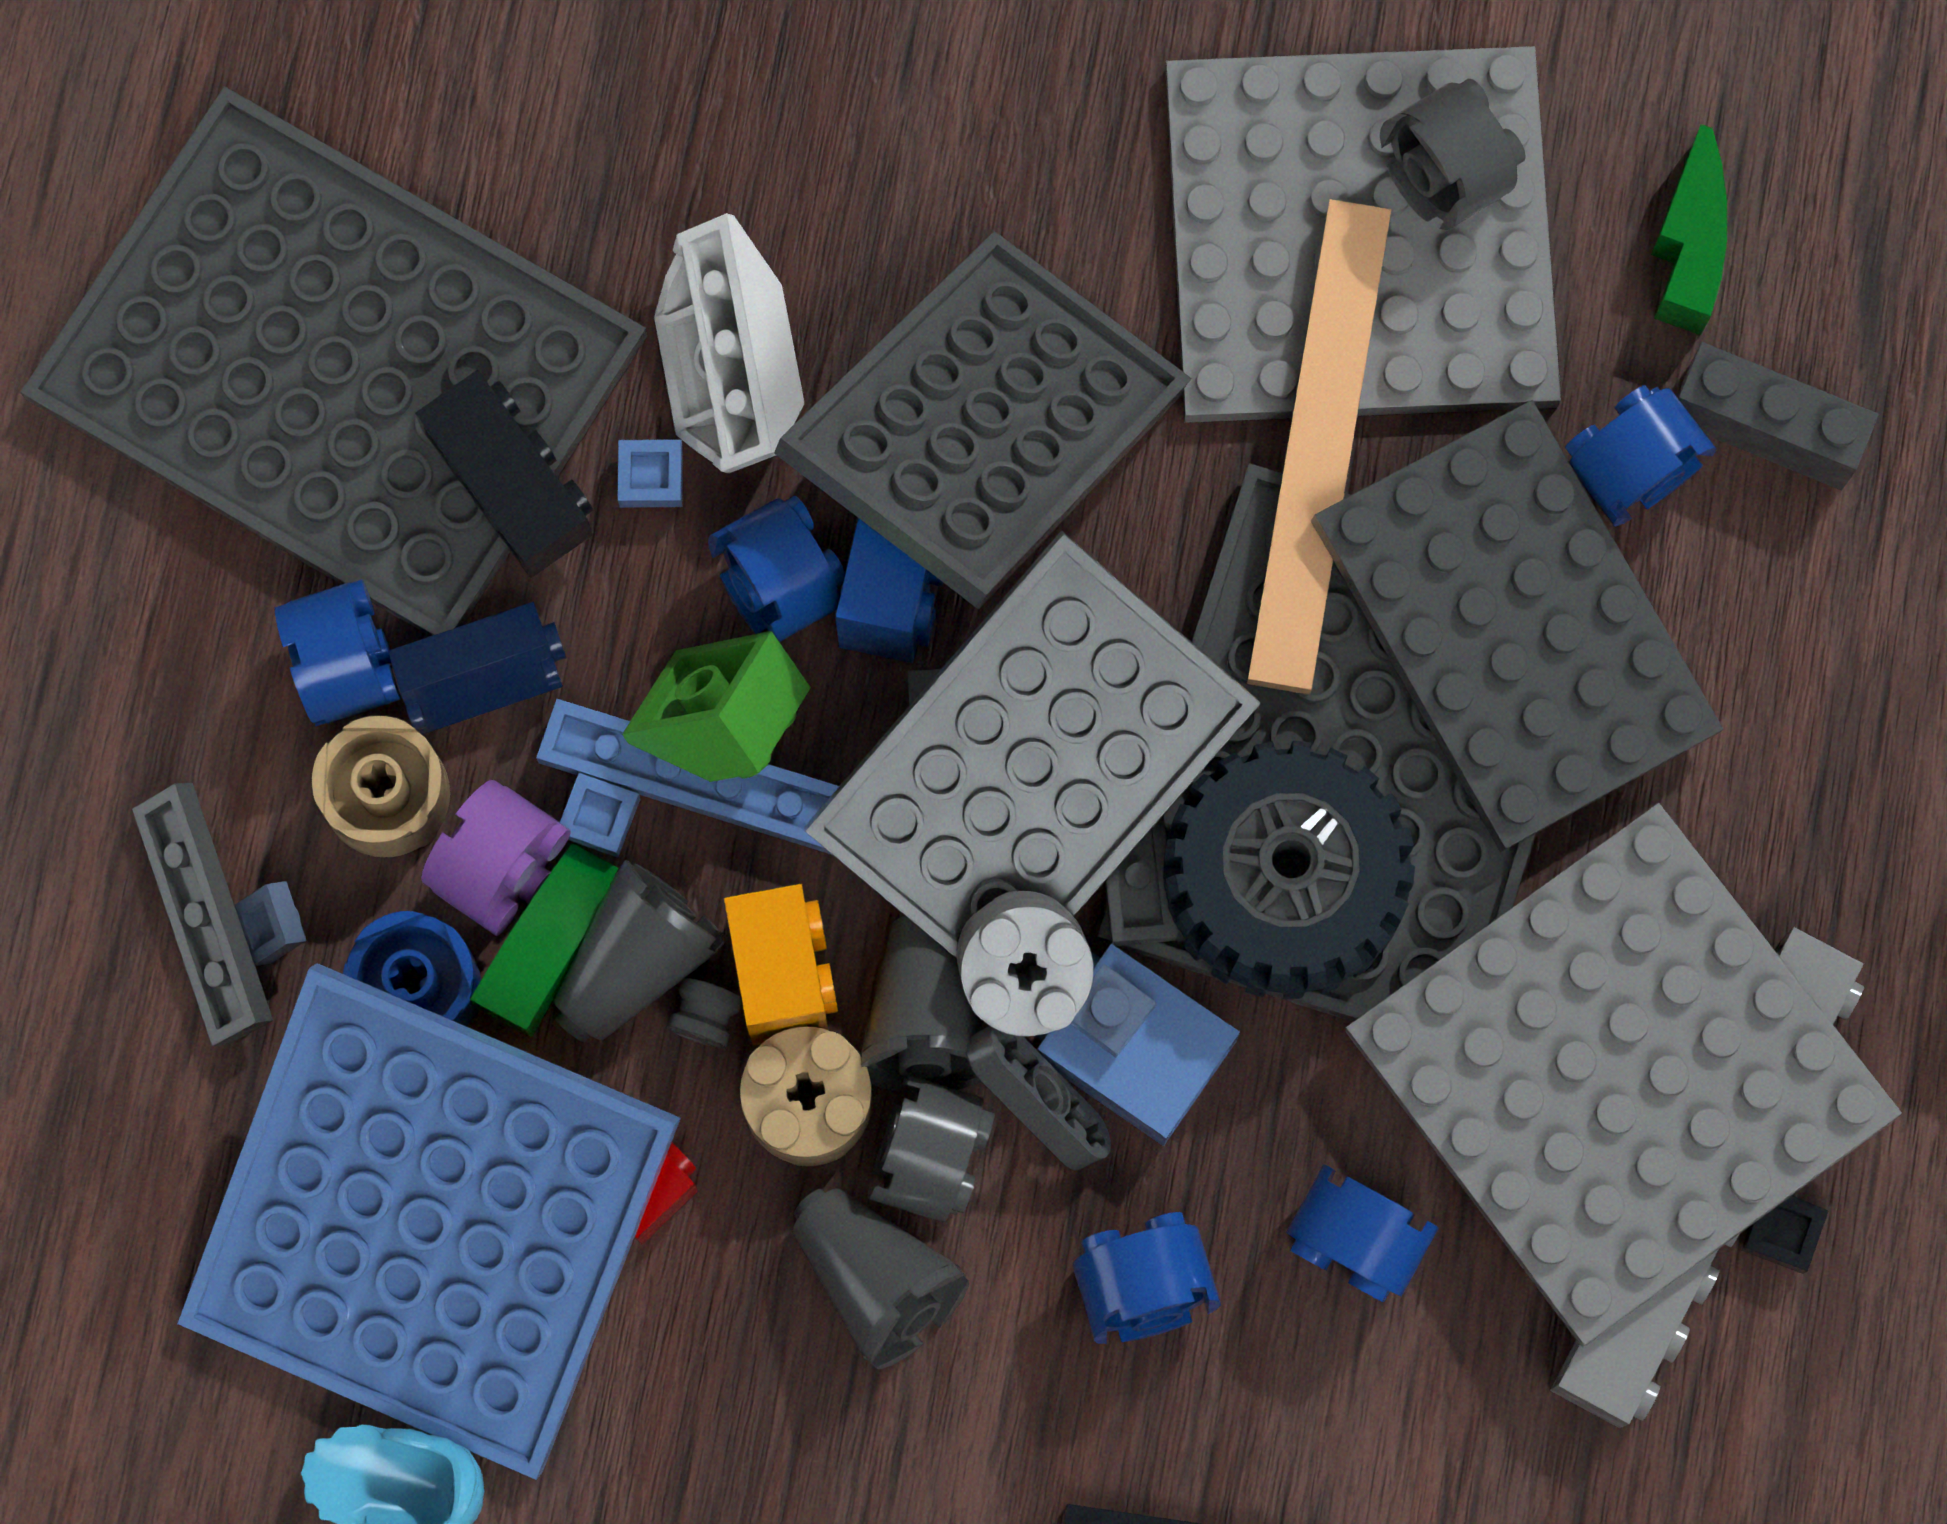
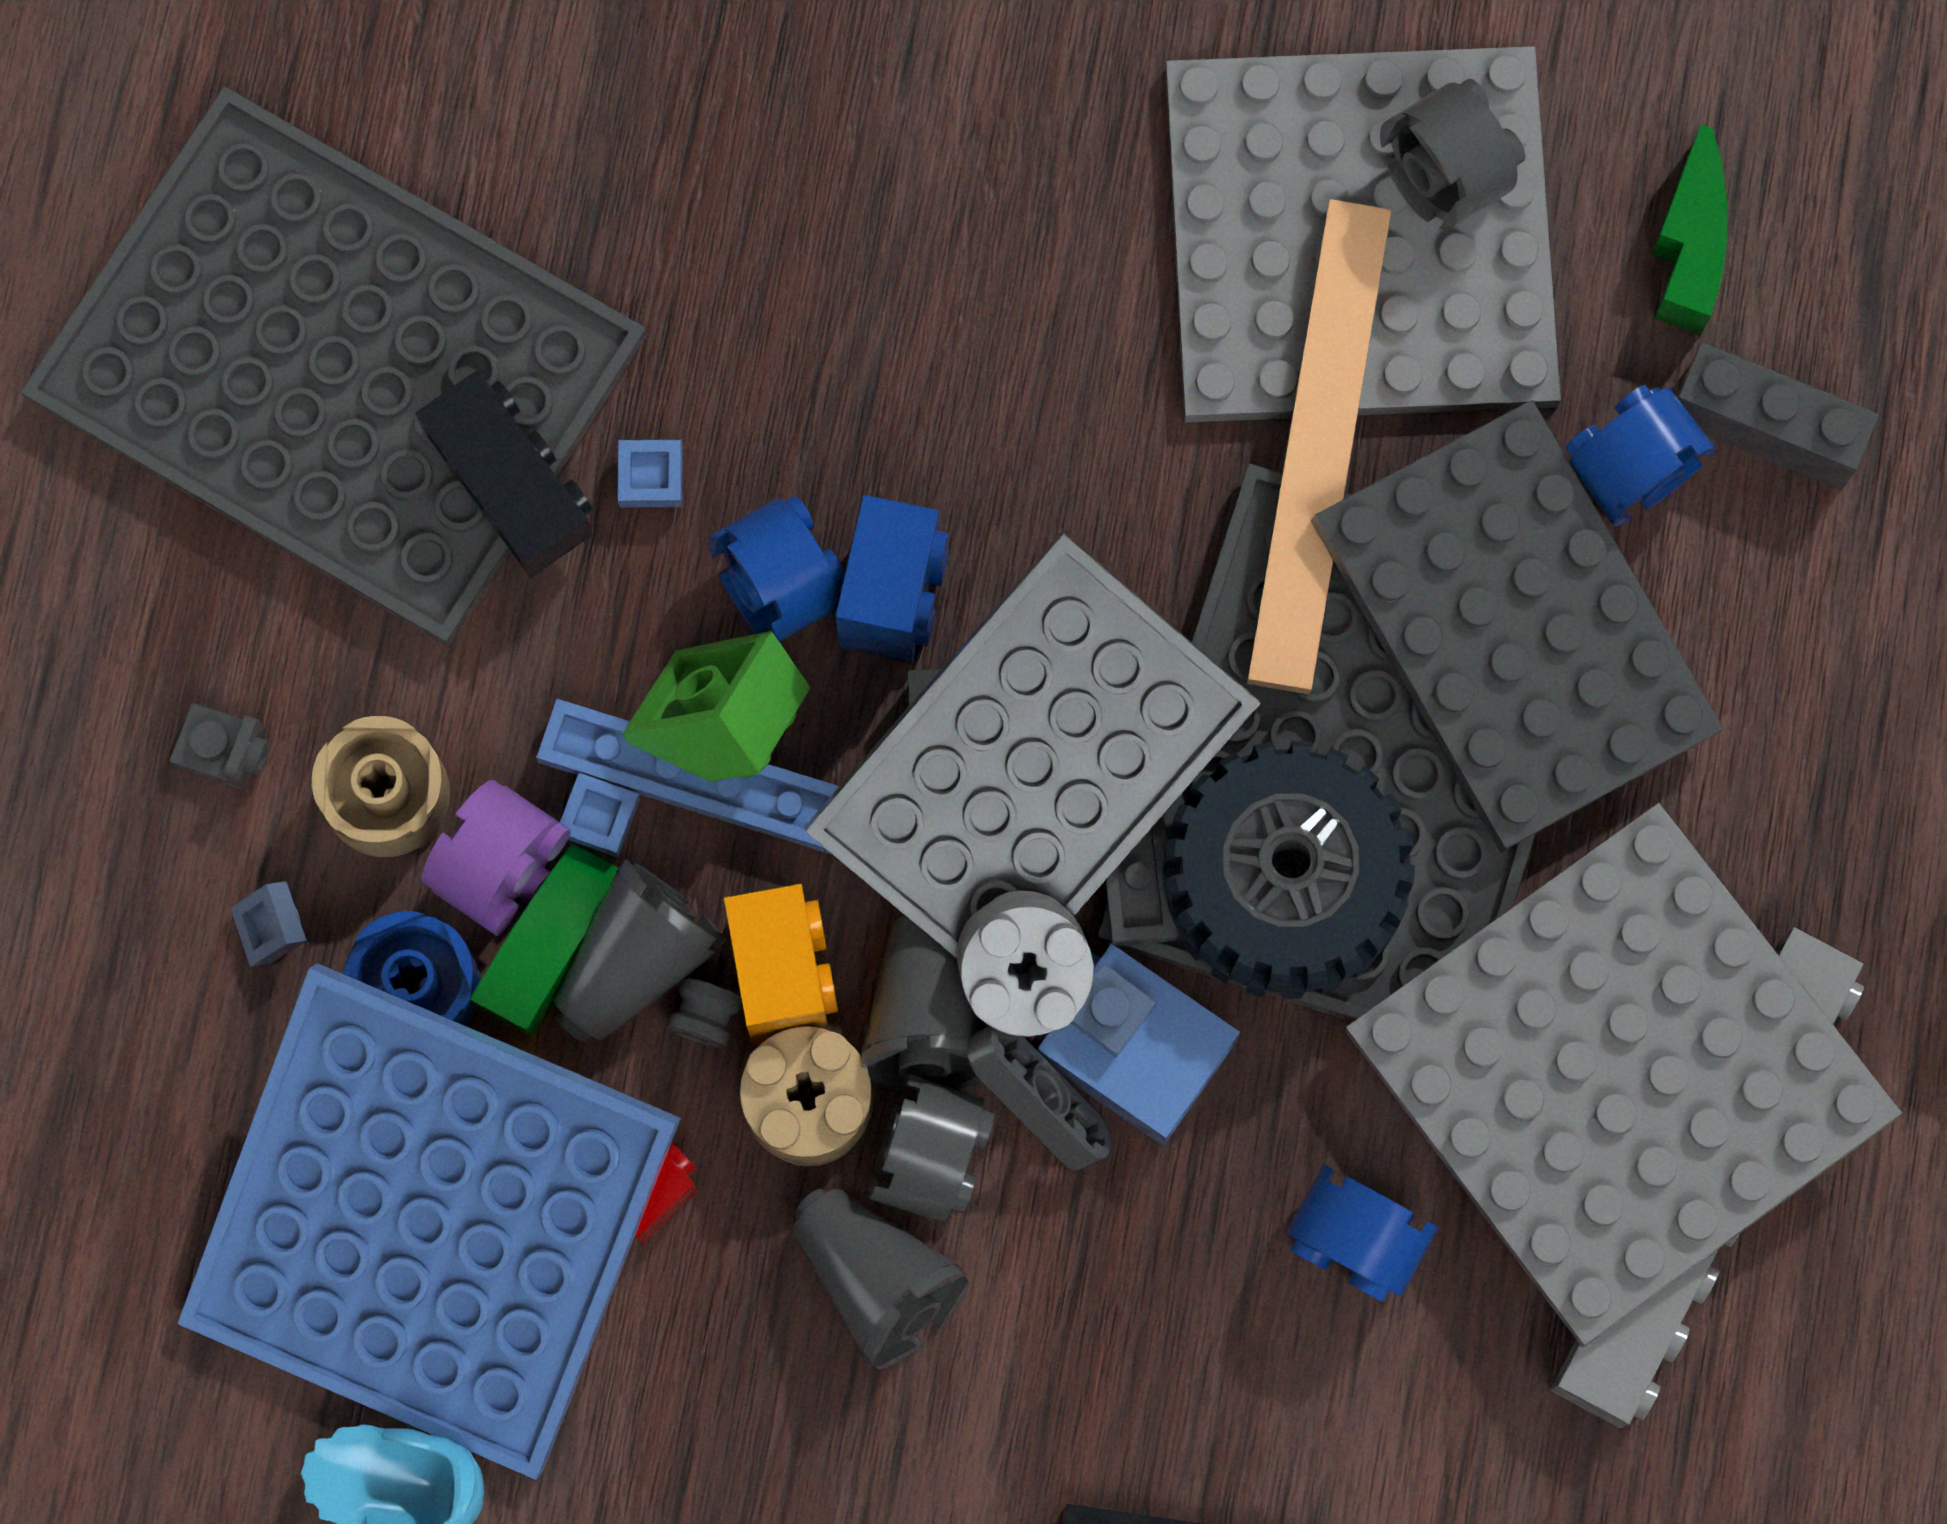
(202, 914): dark grey plate -> none
(221, 746): none -> dark grey bracket
(337, 653): blue brick -> none
(477, 668): dark blue brick -> none
(727, 347): white wedge -> none
(983, 418): dark grey plate -> none
(1145, 1279): blue brick -> none
(1787, 1234): black plate -> none

